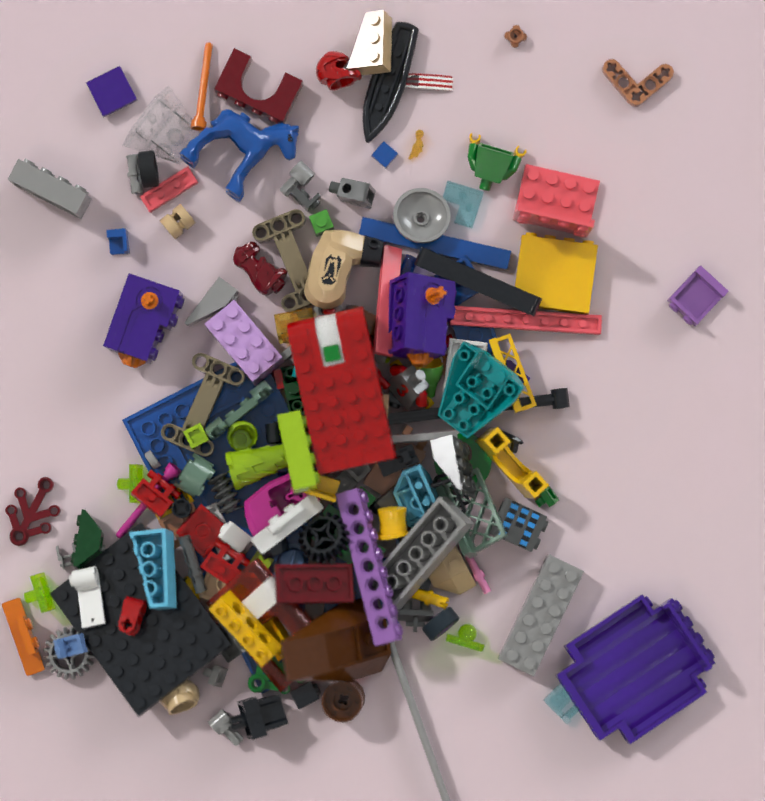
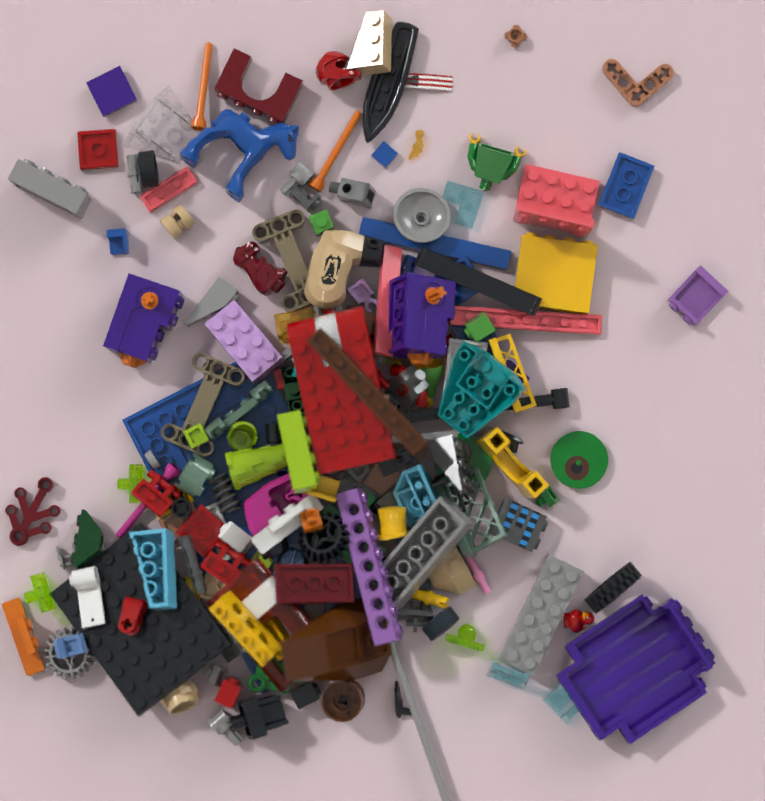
(97, 149): none -> red tile
(229, 692): none -> red brick
(310, 520): none -> orange tile
(317, 182): none -> orange piece
(361, 293): none -> lavender plate
(367, 391): none -> reddish brown tile
(399, 709): none -> black bar
(478, 327): none -> bright green brick
(507, 675): none -> clear light blue plate
(577, 621): none -> red animal
(579, 459): none -> green tile
(613, 587): none -> black tyre
(626, 185): none -> blue plate

